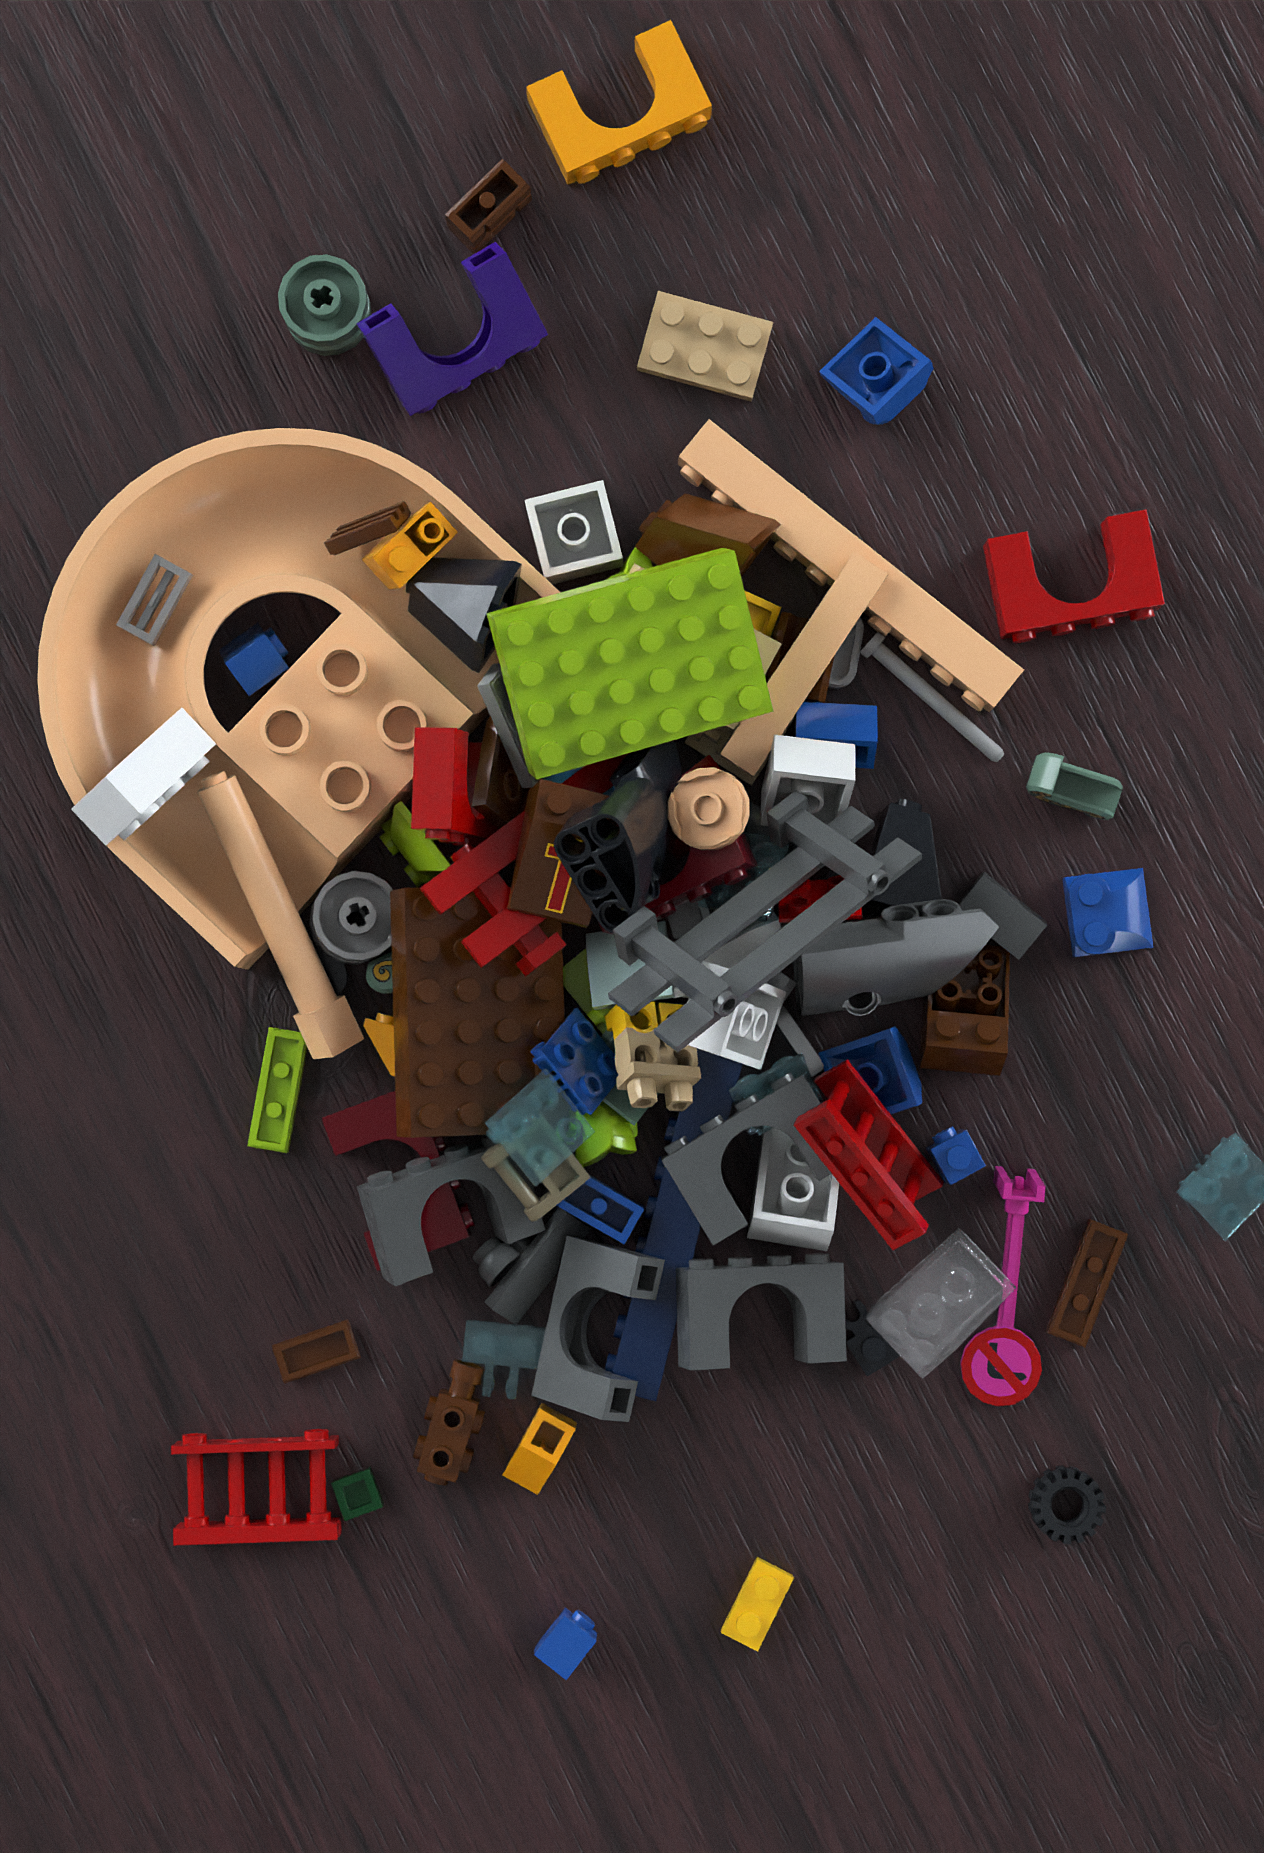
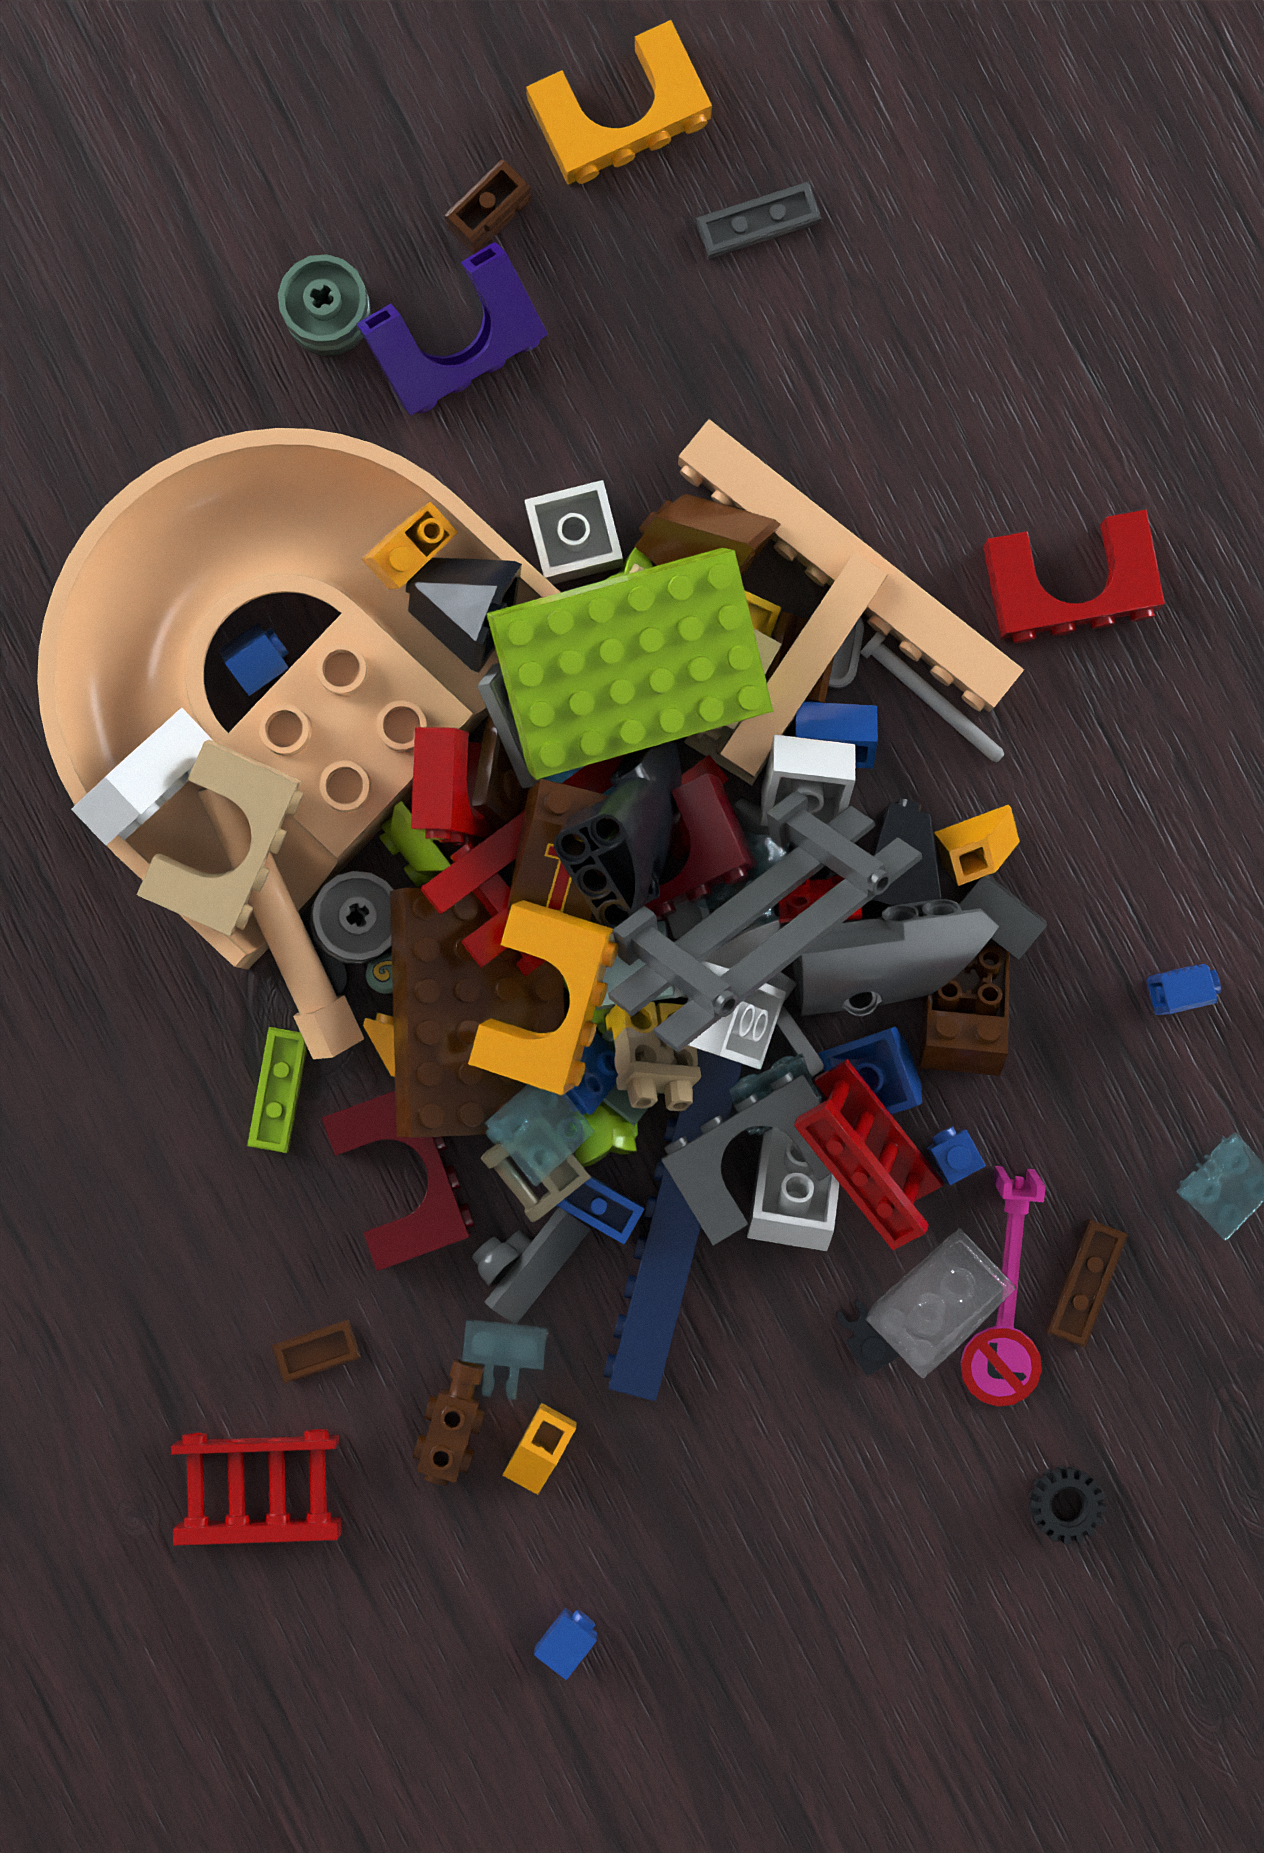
(140, 592): light grey tile -> none
(265, 799): none -> tan arch
(357, 1493): dark green tile -> none
(368, 528): reddish brown tile -> none
(397, 1199): dark grey arch -> none
(565, 1366): dark grey arch -> none
(581, 955): none -> light orange arch
(704, 346): tan plate -> none
(709, 1293): dark grey arch -> none
(718, 802): light nougat tile -> none
(757, 1604): yellow plate -> none
(758, 220): none -> dark grey tile
(878, 372): blue slope -> none
(977, 844): none -> light orange slope
(1073, 787): sand green animal -> none
(1107, 912): blue slope -> none
(1183, 989): none -> blue brick

